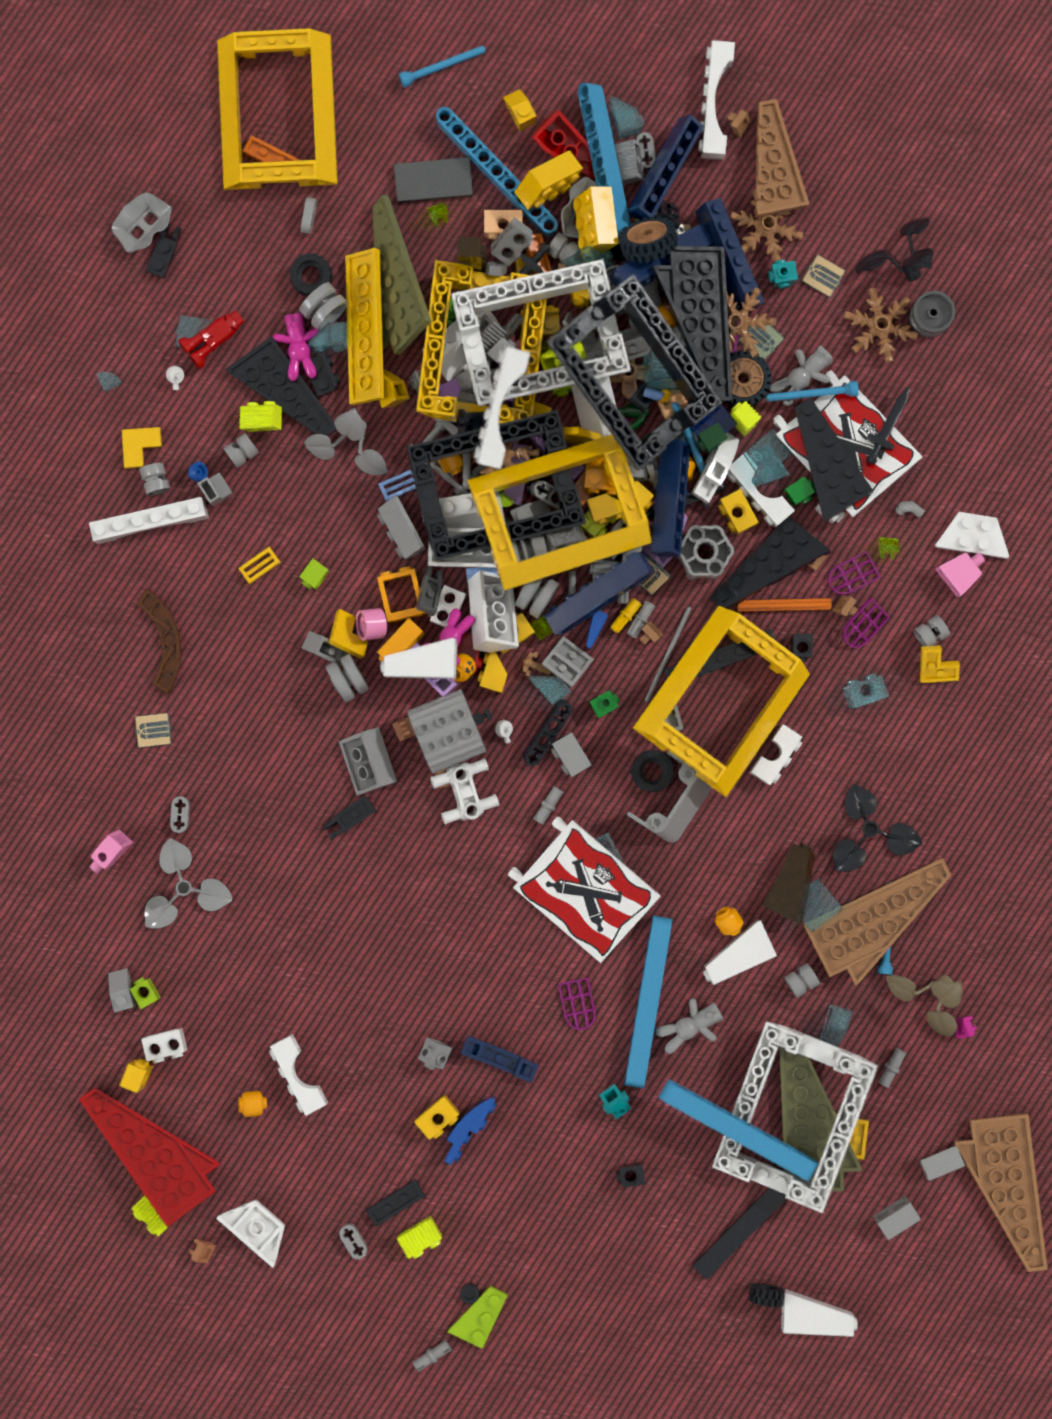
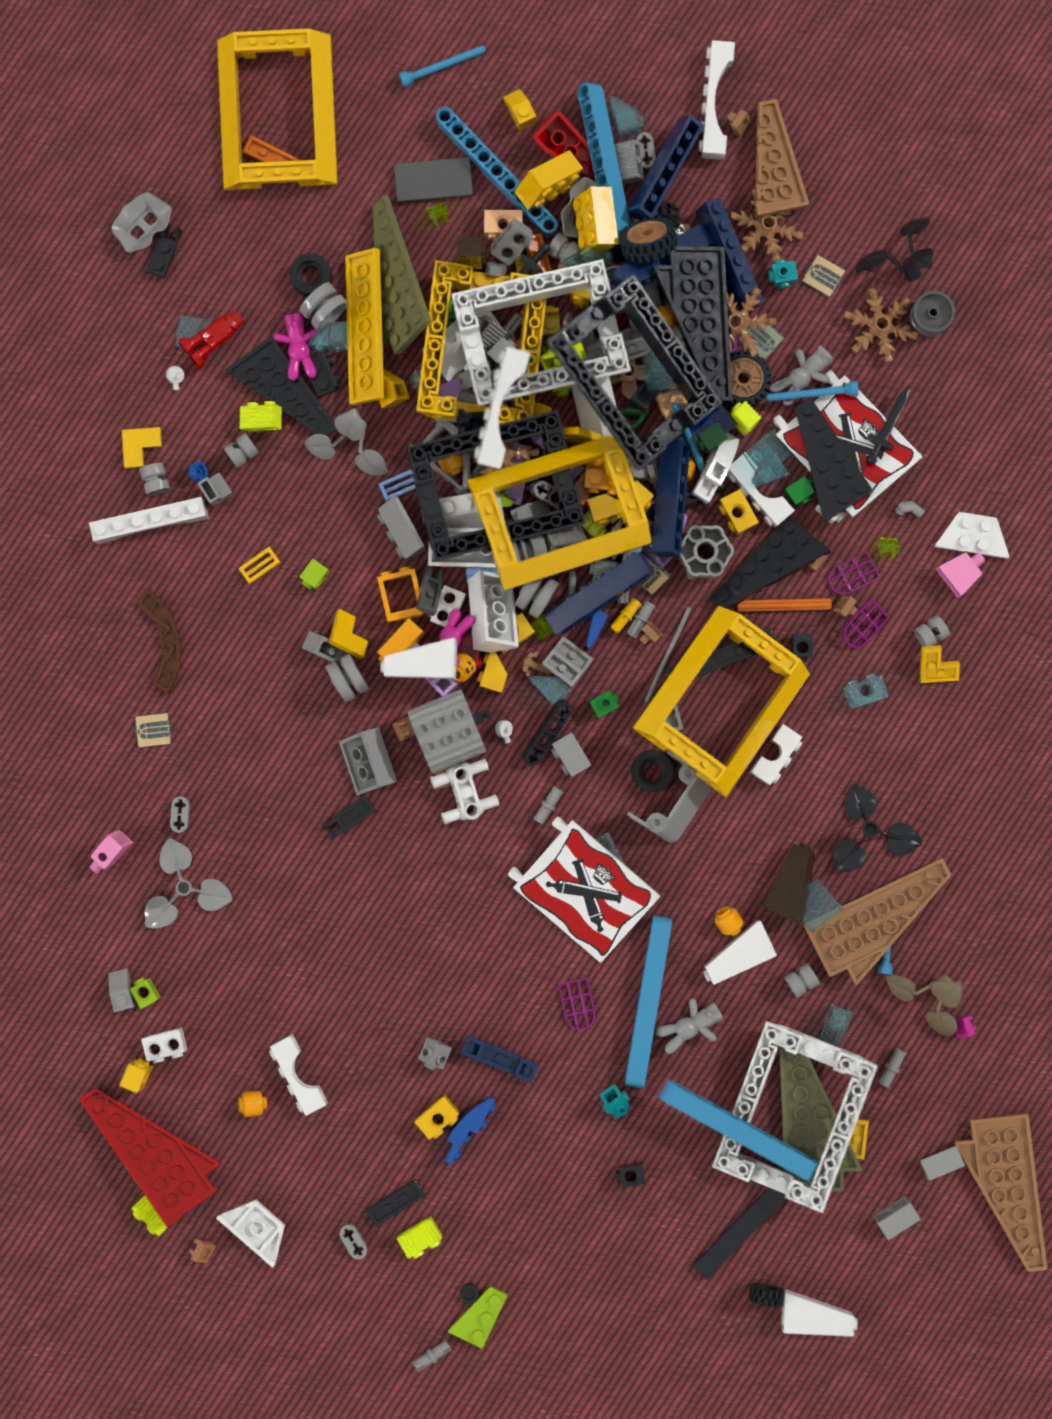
(108, 380): clear light blue tile -> none
(308, 215): light grey beam -> none
(371, 624): bright pink piece -> none
(663, 396): medium blue arm -> none

